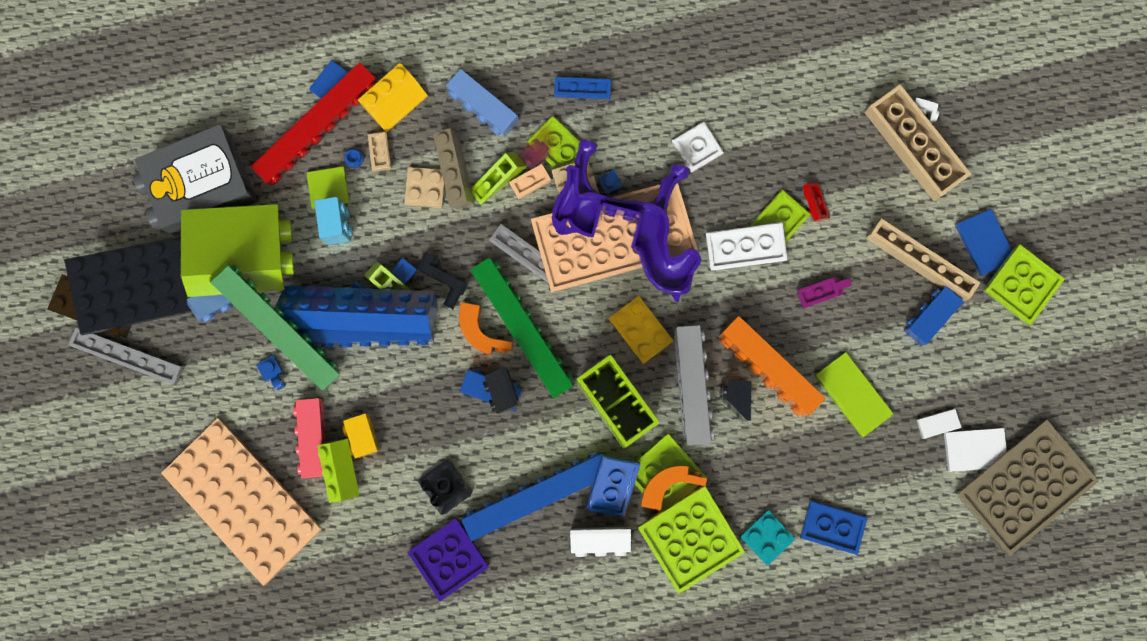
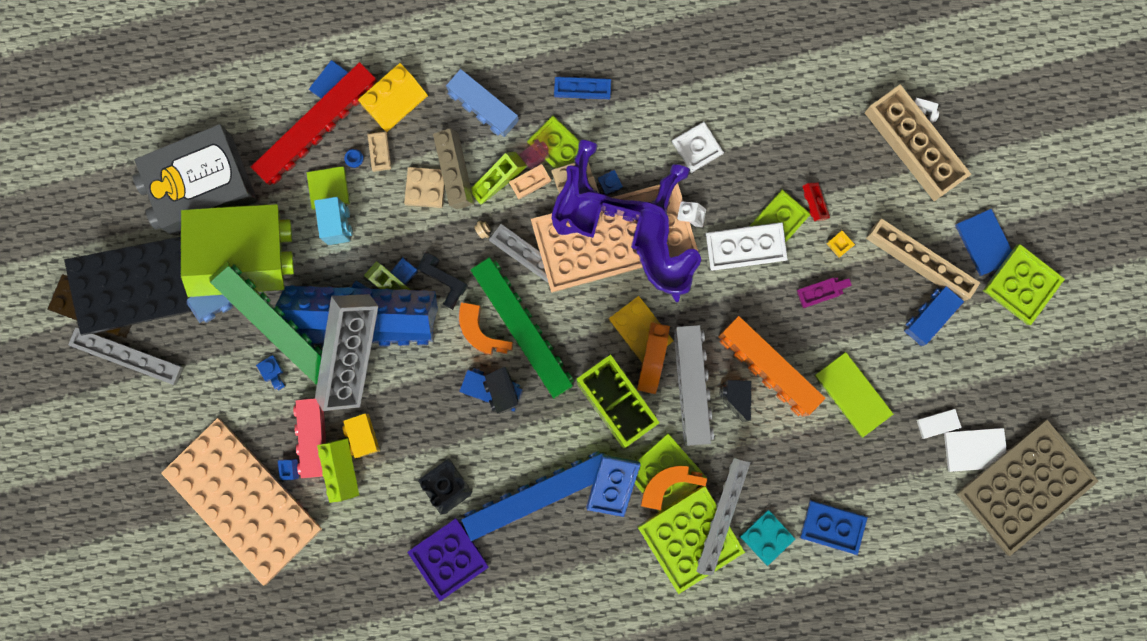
(288, 469): none -> blue plate
(346, 351): none -> light grey brick
(482, 229): none -> tan plate
(600, 541): white slope -> none
(653, 358): none -> orange arch
(692, 213): none -> white bracket
(723, 516): none -> light grey plate
(840, 244): none -> yellow plate

